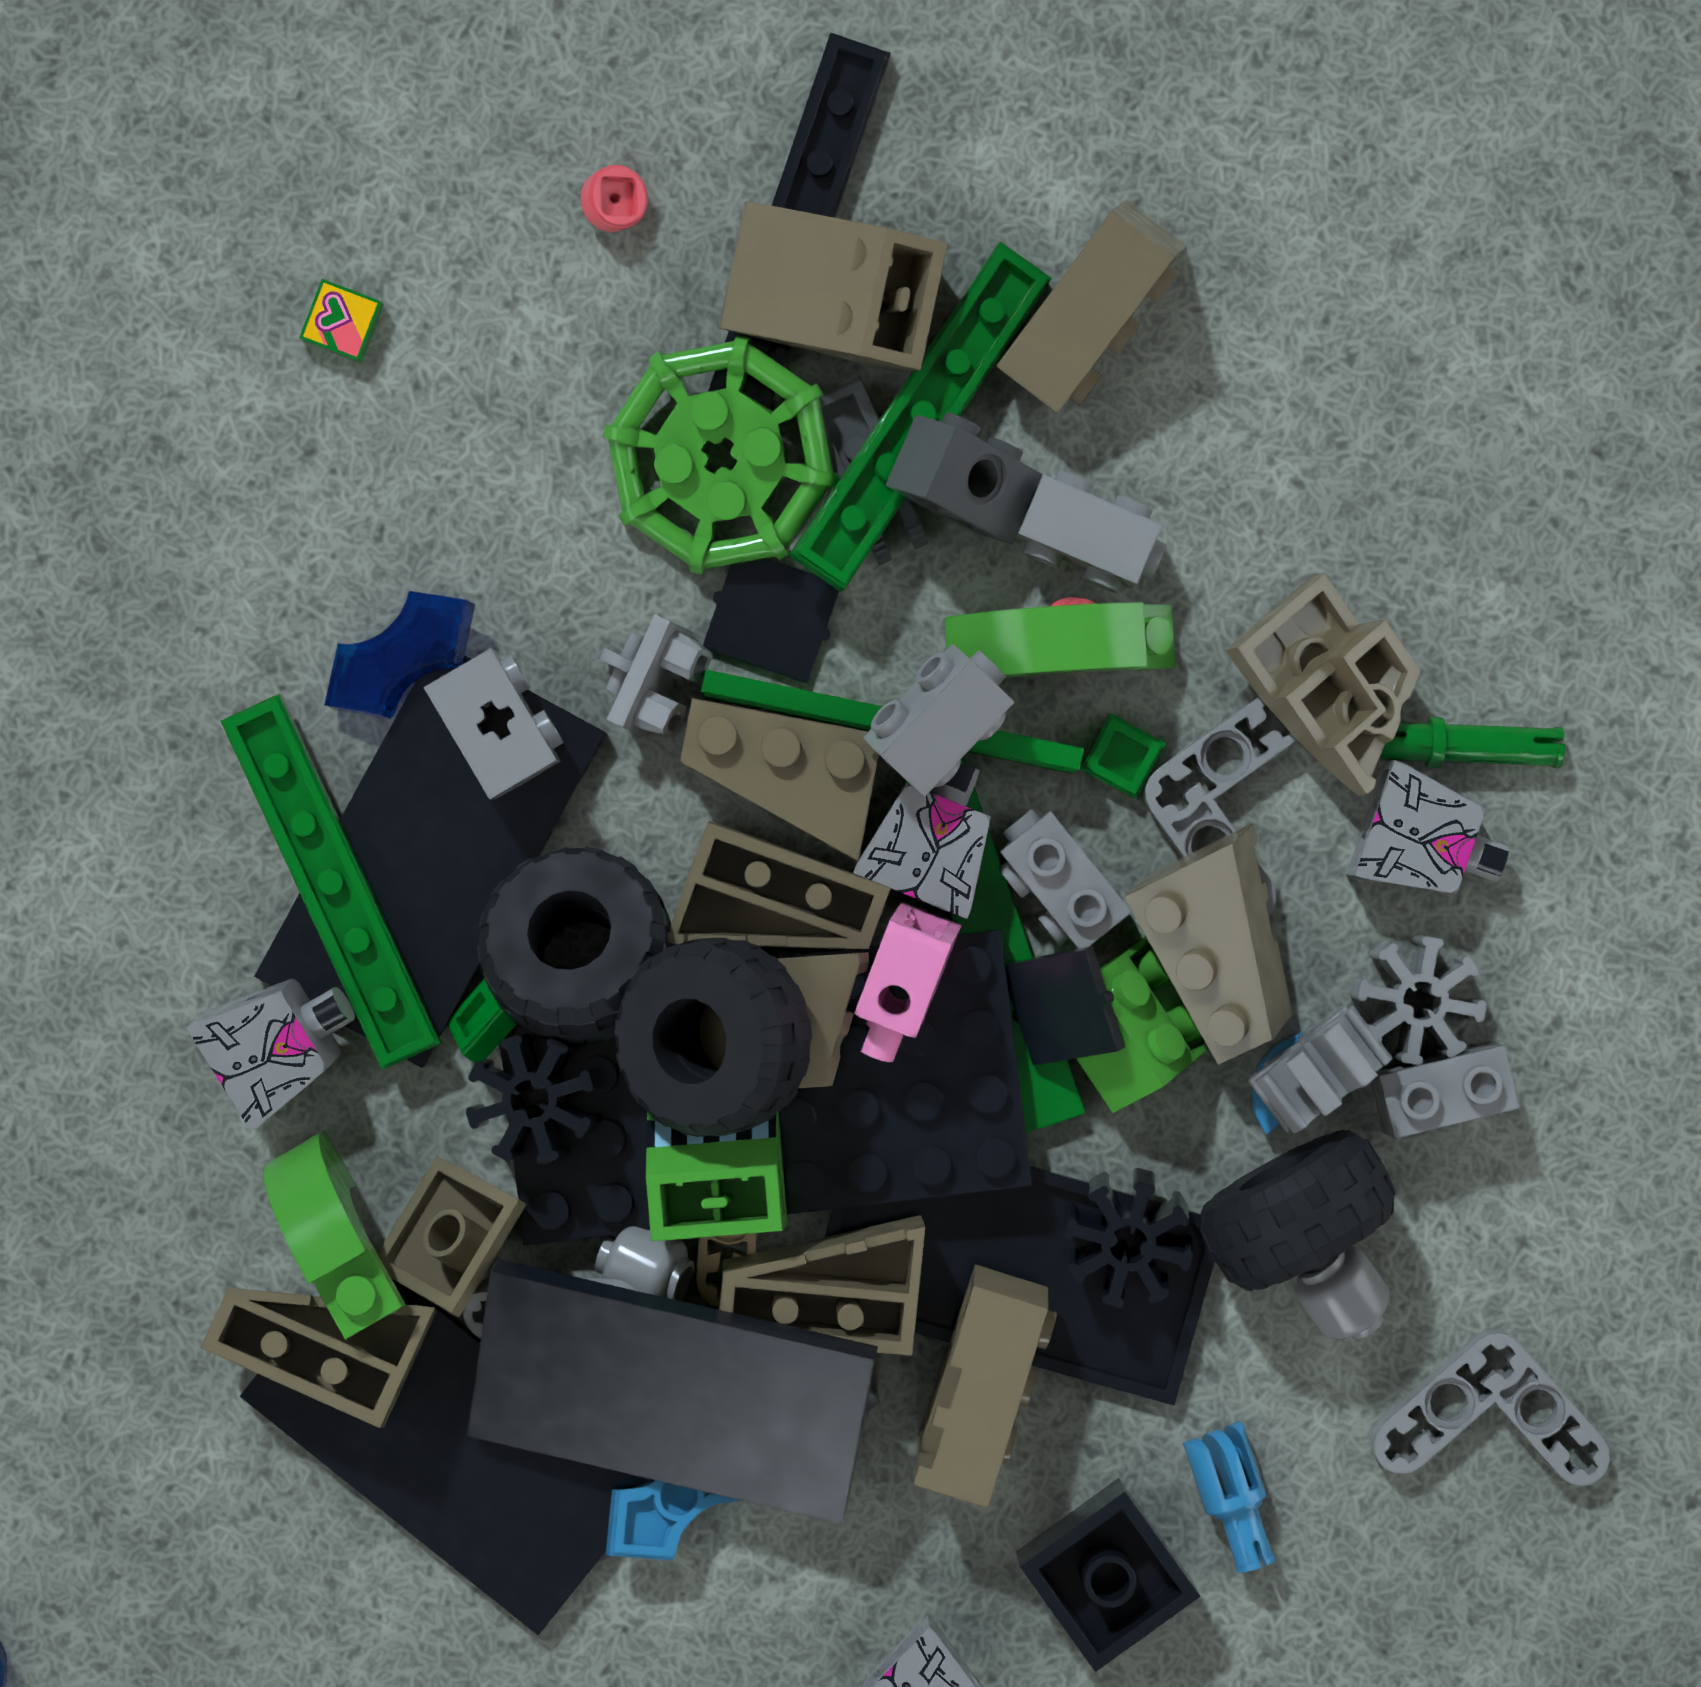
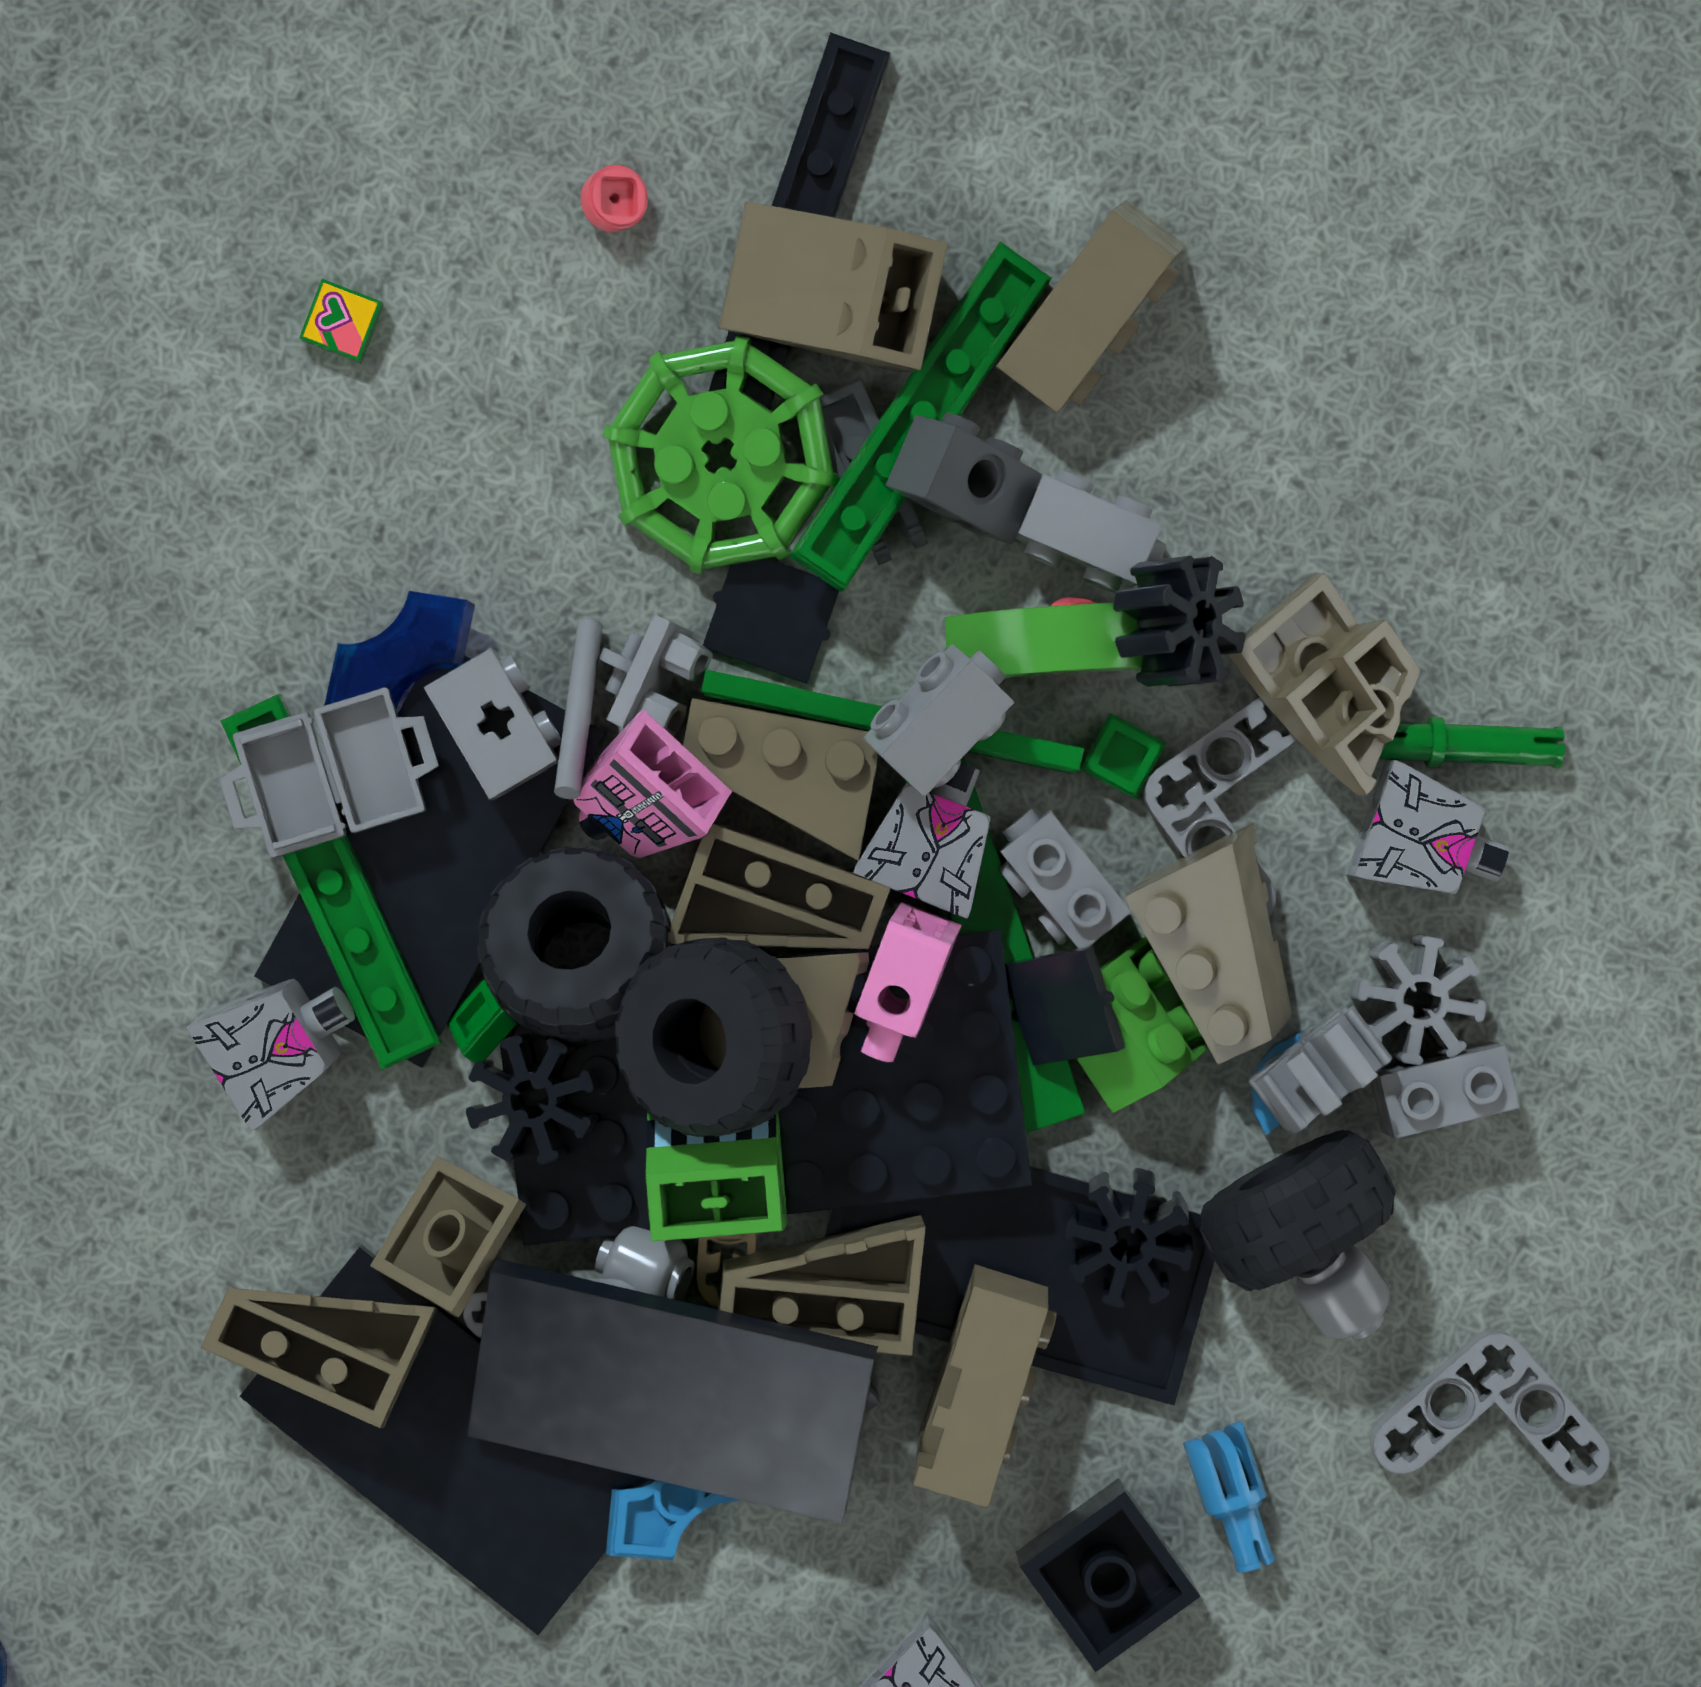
(302, 780): none -> light grey piece
(319, 1222): bright green arch -> none
(578, 709): none -> light grey bar
(649, 791): none -> bright pink torso
(1179, 621): none -> black gear

